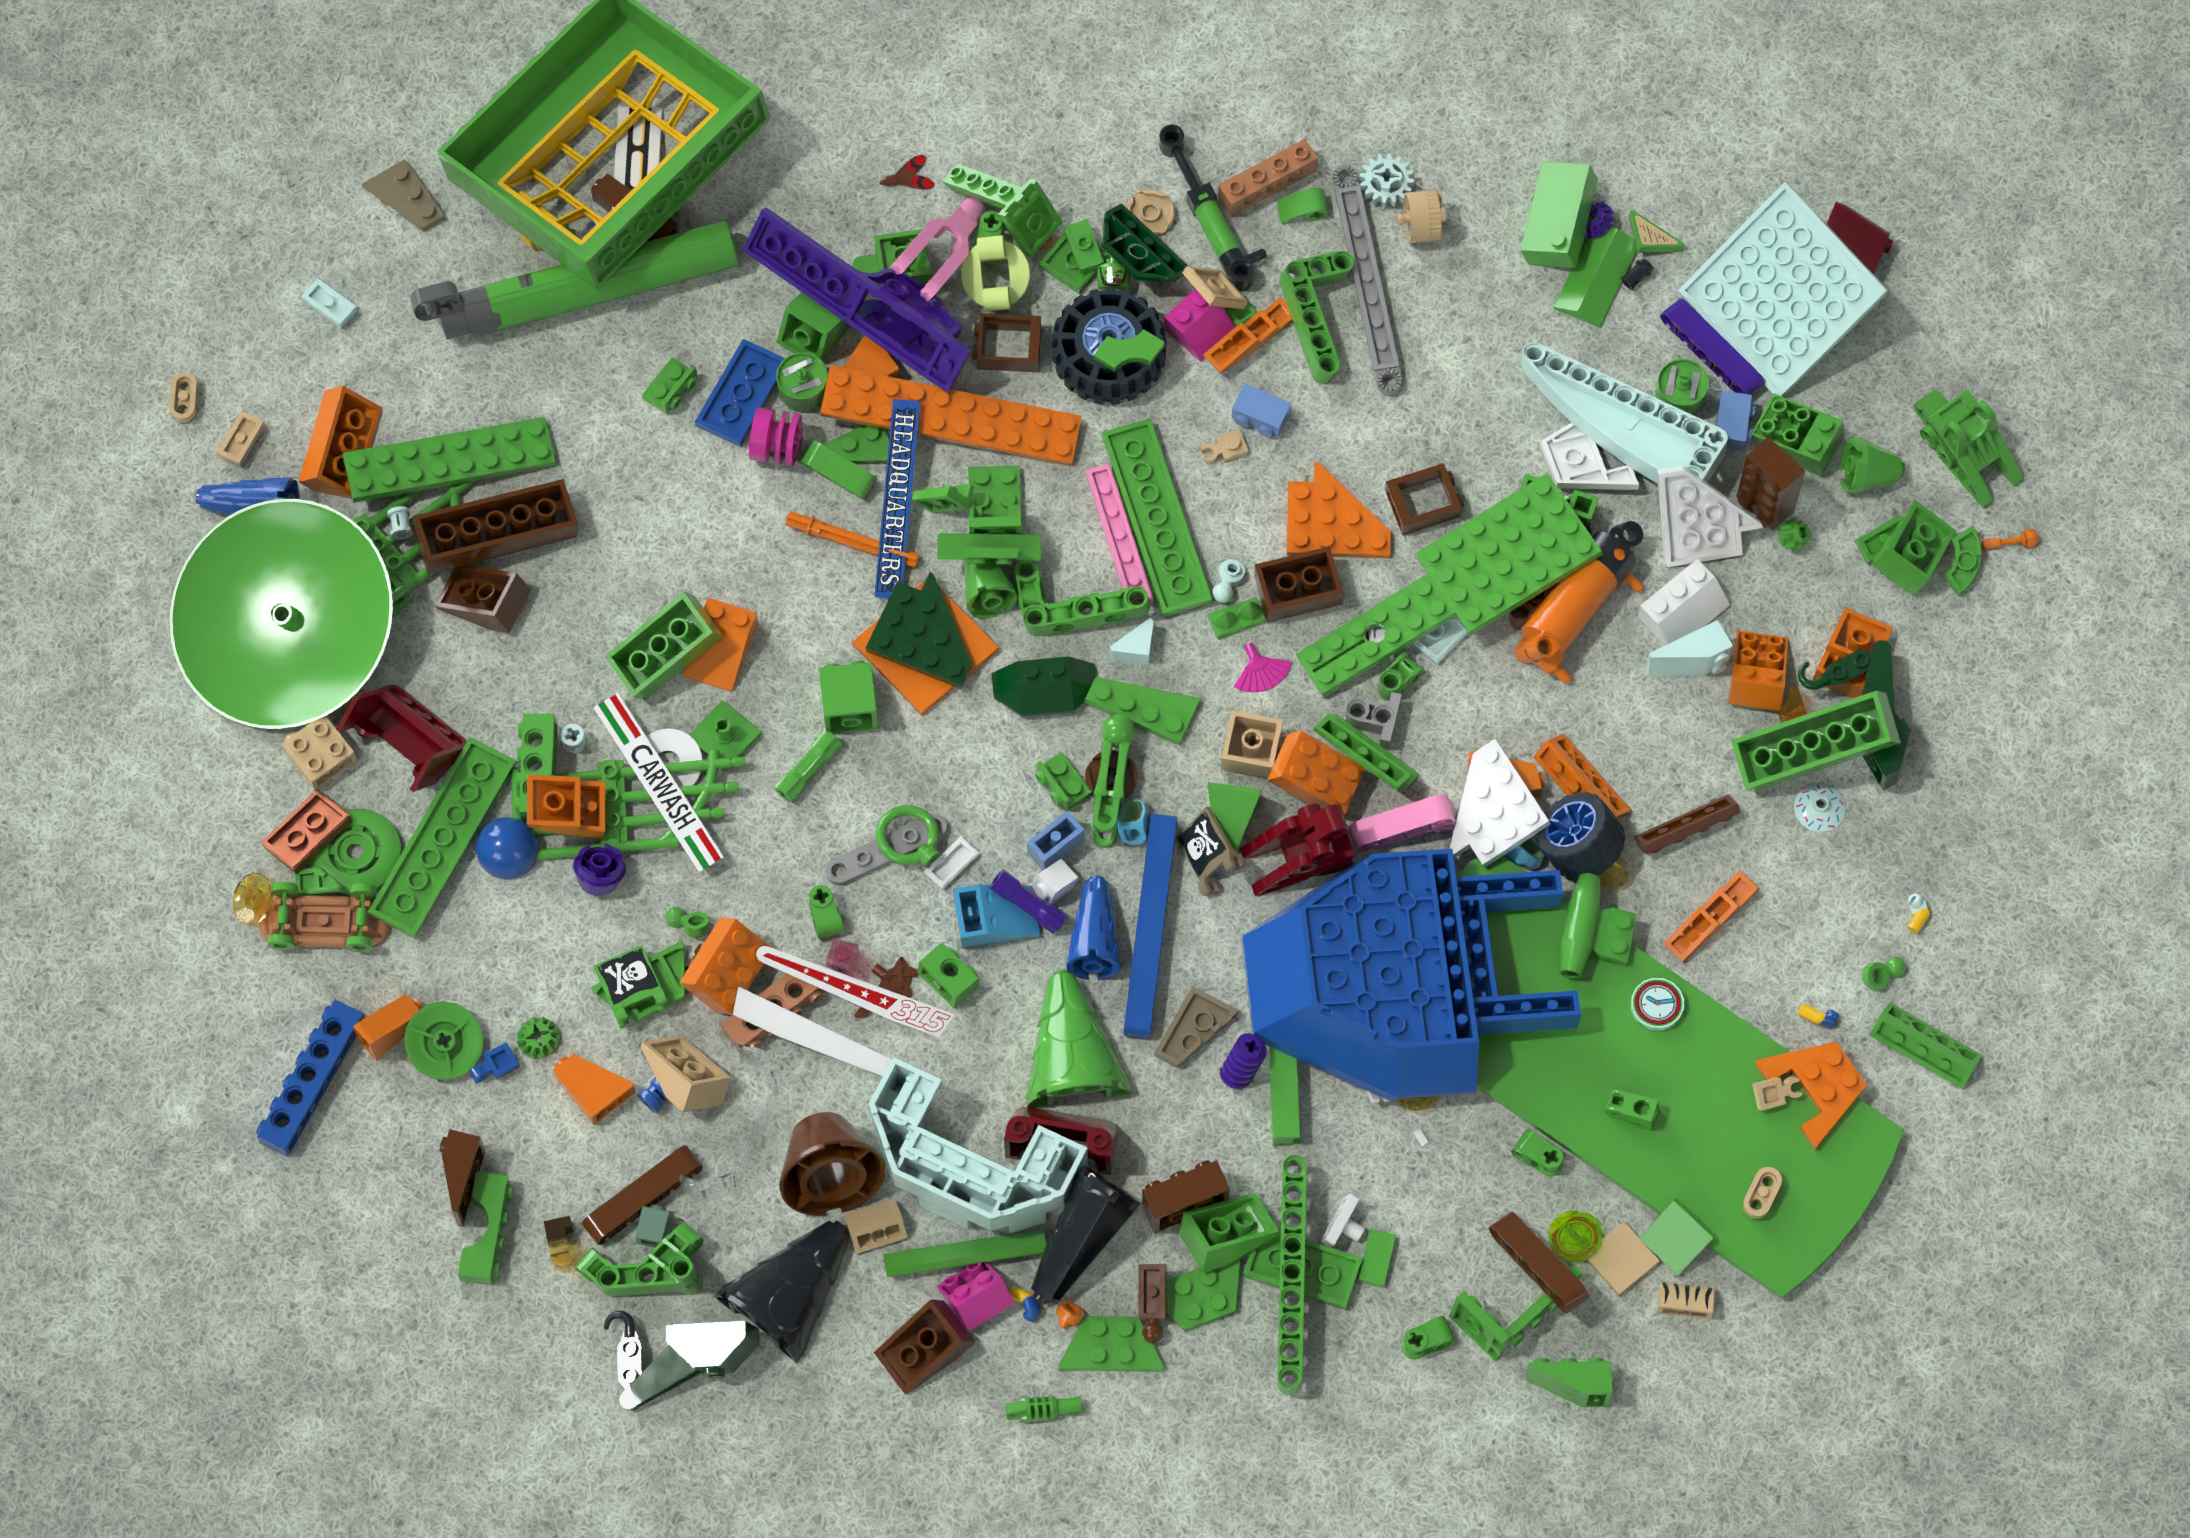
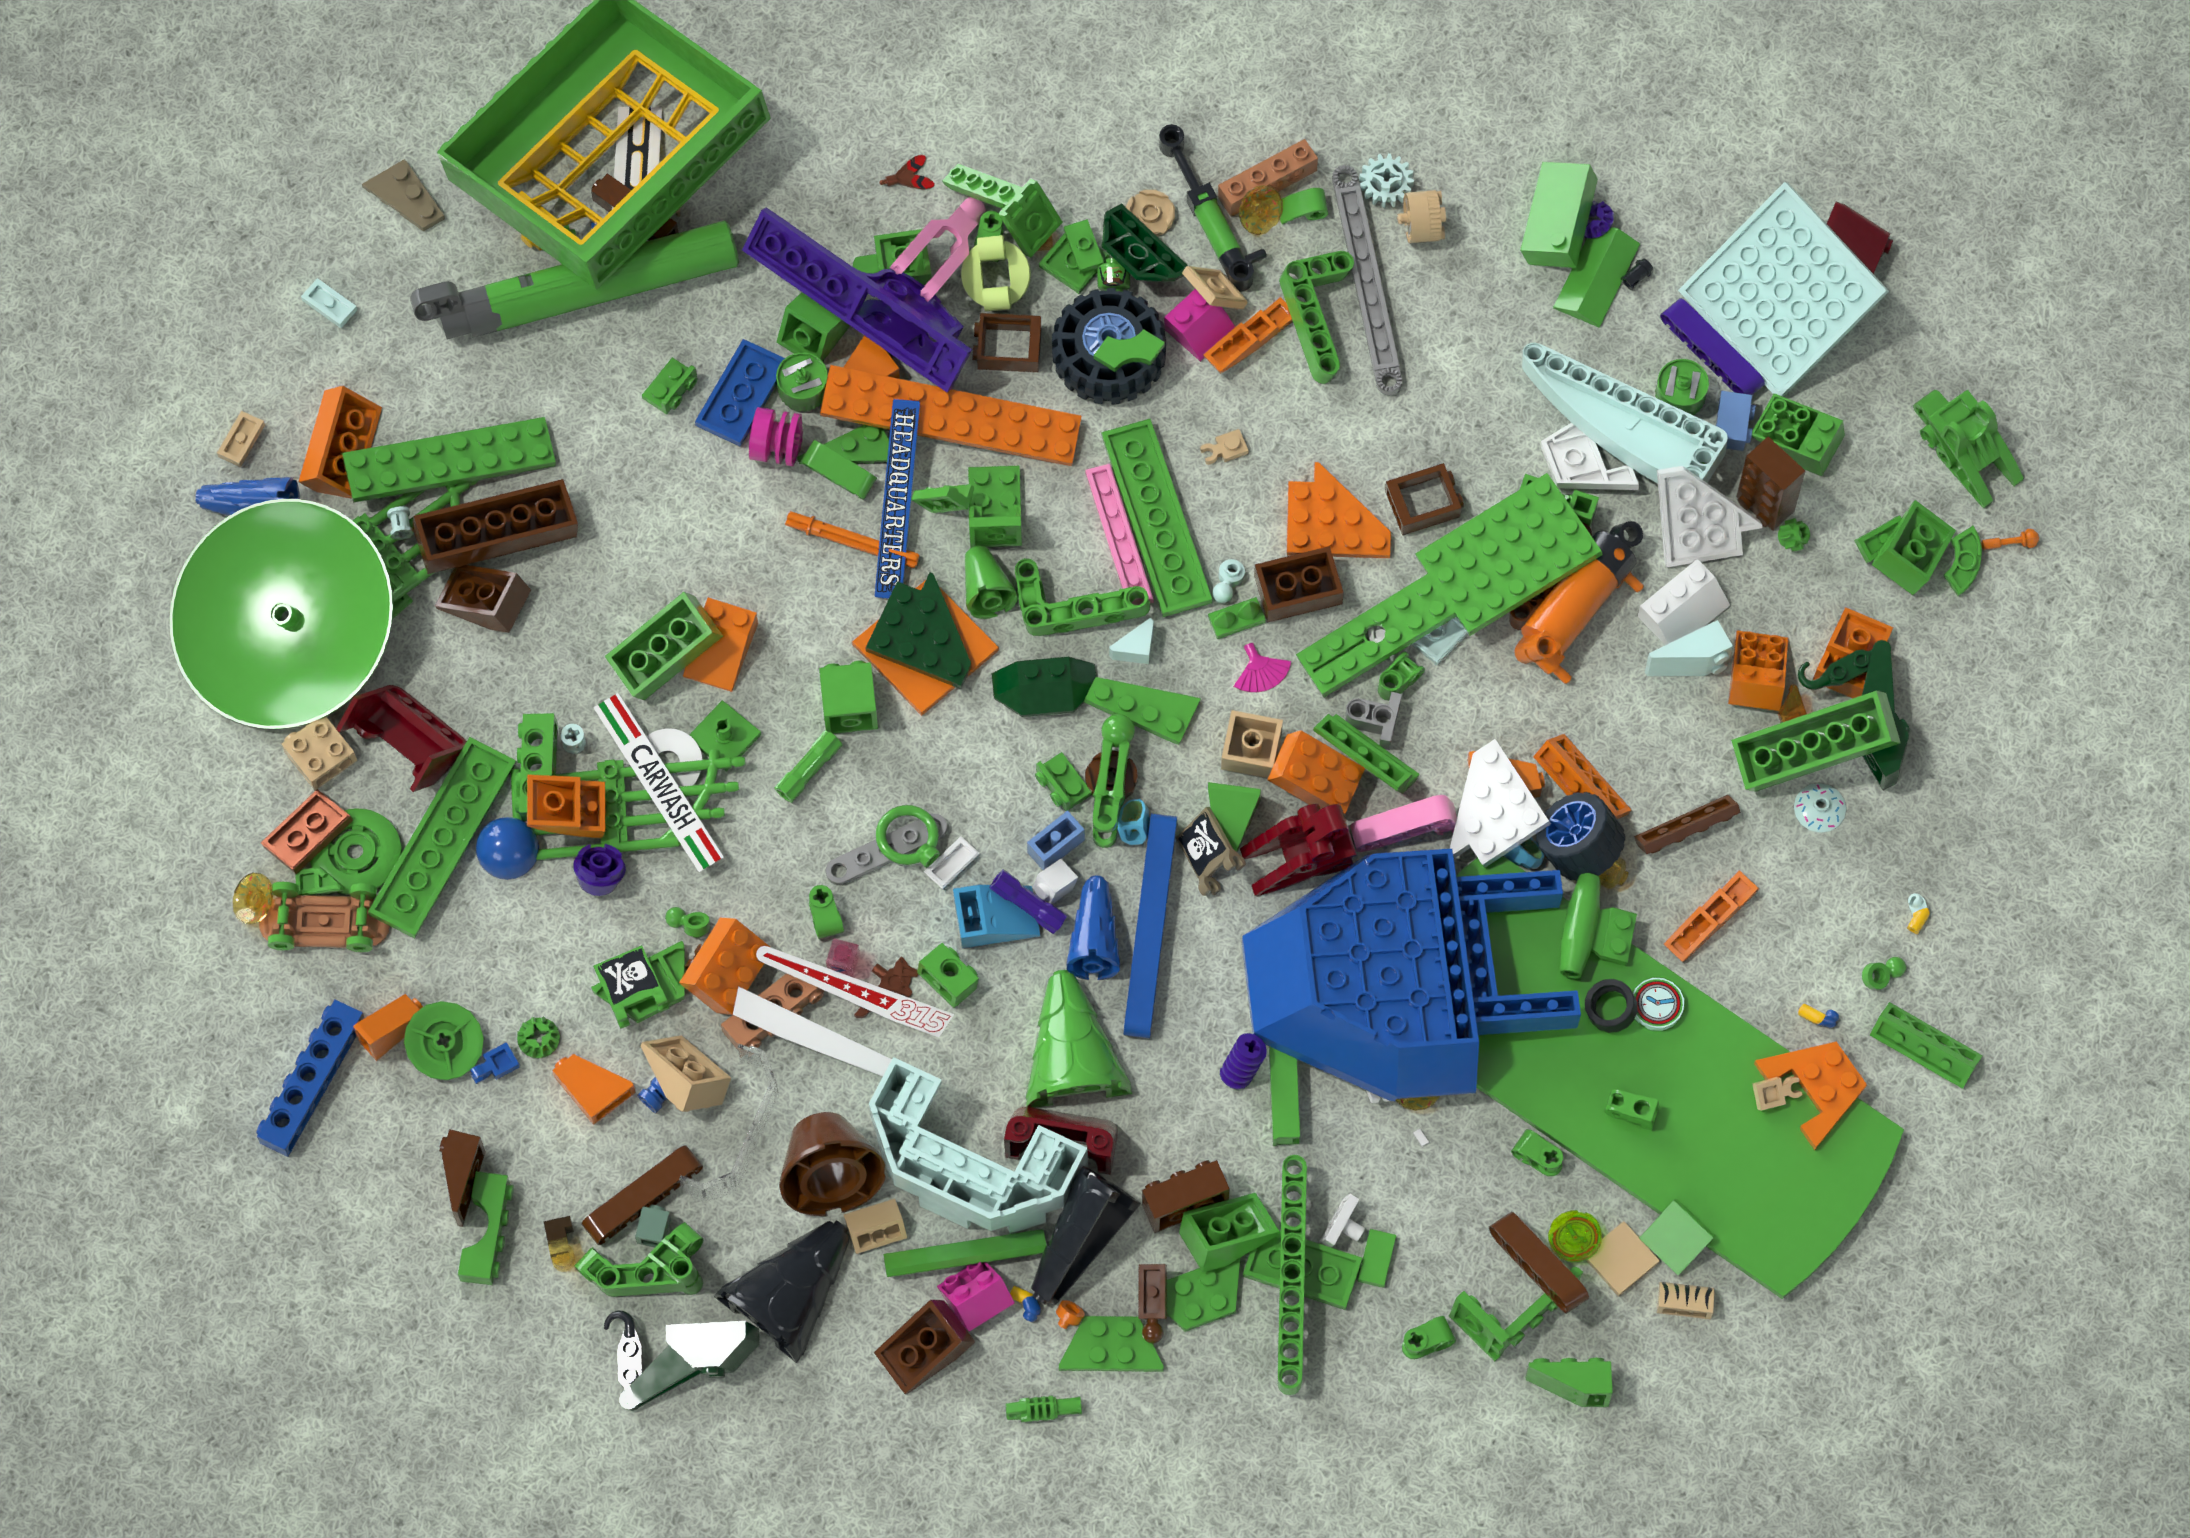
(183, 398): tan plate -> none
(985, 547): bright green bracket -> none
(1193, 1026): dark tan wing -> none
(1240, 315): bright green tile -> none
(1261, 411): medium blue brick -> none
(1268, 211): none -> clear yellow dish
(1602, 988): none -> black tyre
(1651, 237): tile -> none
(1762, 1194): tan plate -> none
(1868, 466): bright green cone -> none

